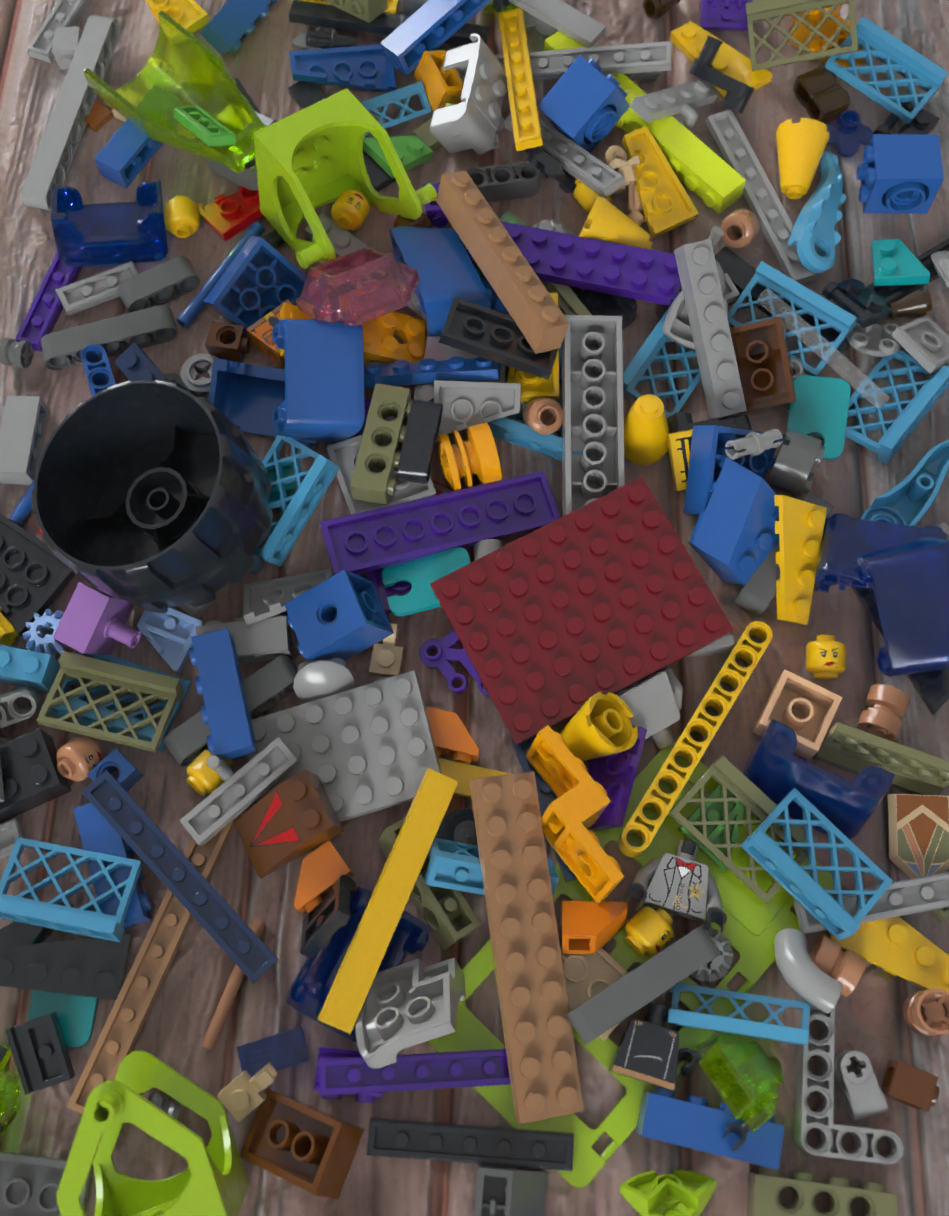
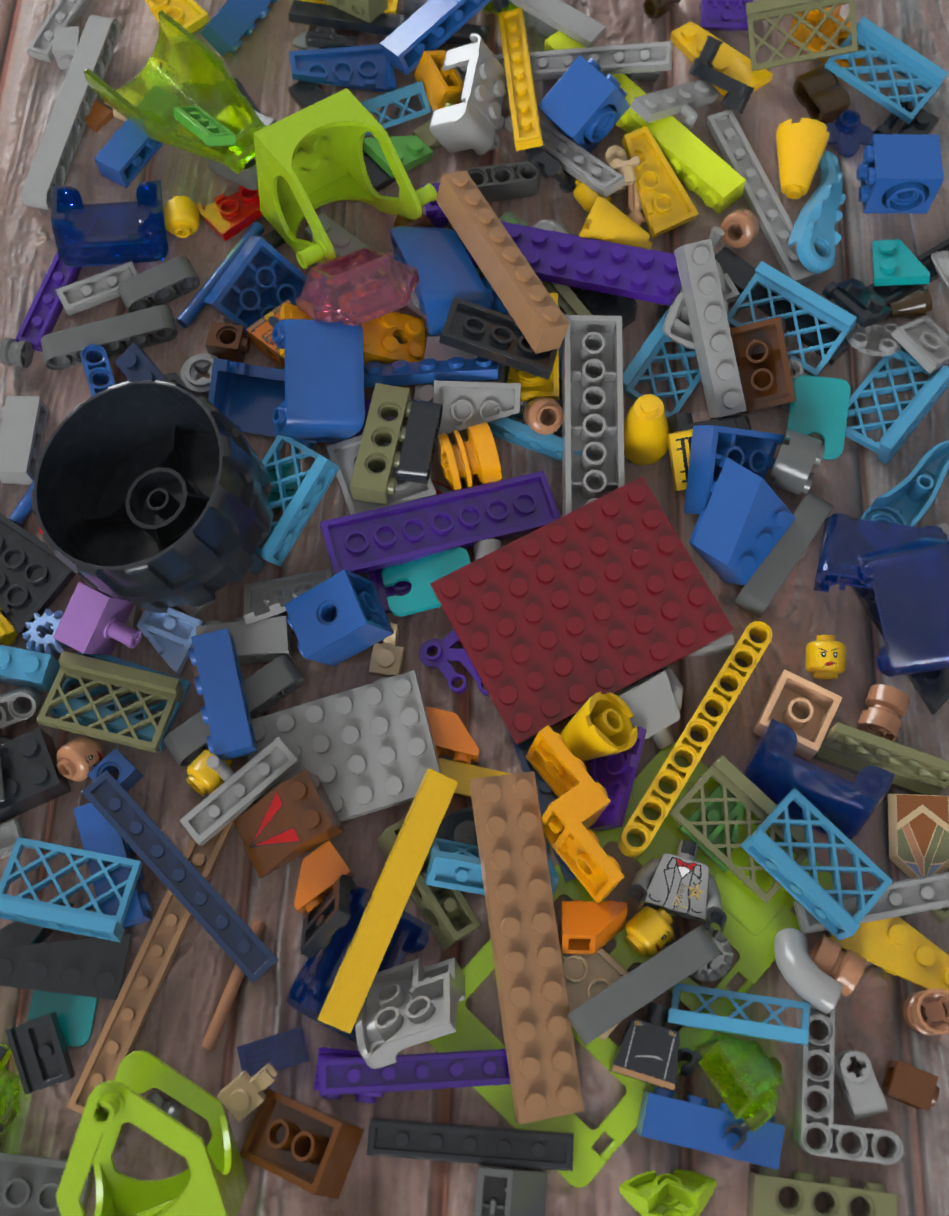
(322, 679): light grey dish -> none
(350, 210): yellow head -> none
(753, 443): light grey pin -> none
(800, 540): yellow wing -> none
(824, 349): clear axle -> none

